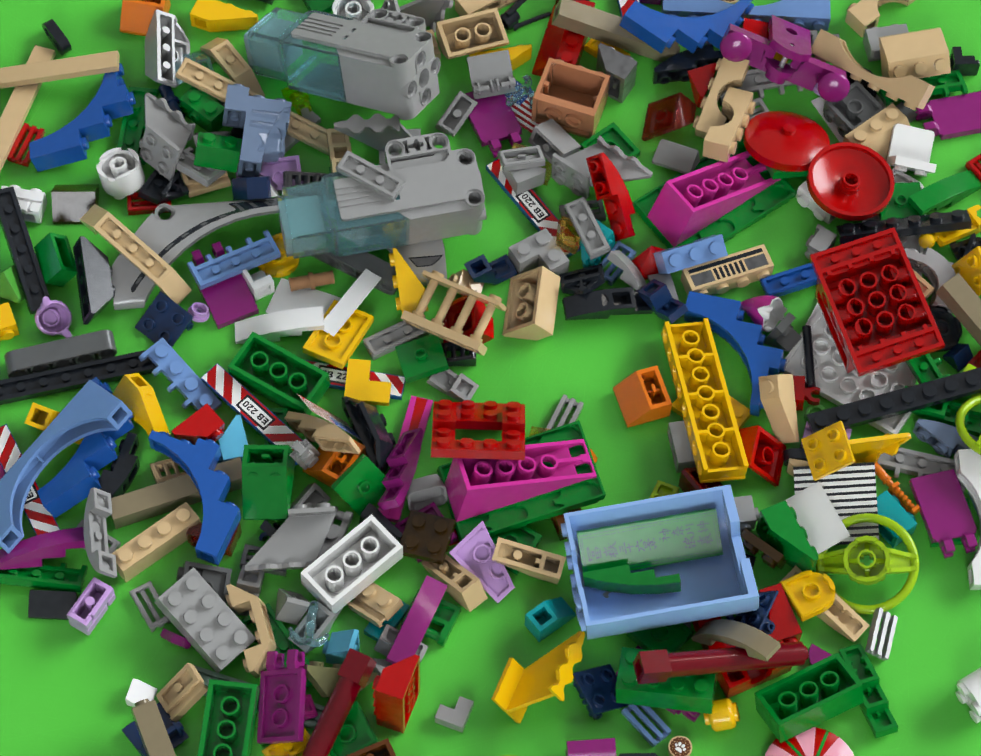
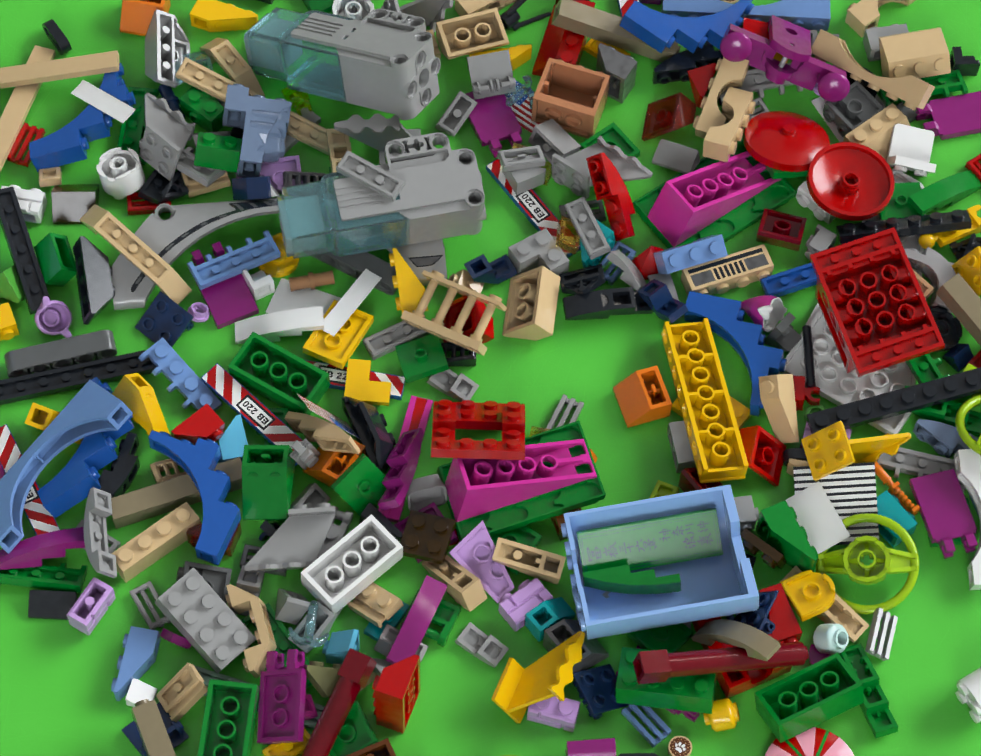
(50, 177): none -> tan tile
(103, 101): none -> white sticker
(139, 655): none -> medium blue slope
(455, 718): light grey piece -> none
(481, 645): none -> light grey slope
(516, 605): none -> lavender brick
(555, 713): none -> lavender brick
(591, 649): none -> flat silver slope
(781, 229): none -> dark red slope
(830, 638): none -> light aqua head

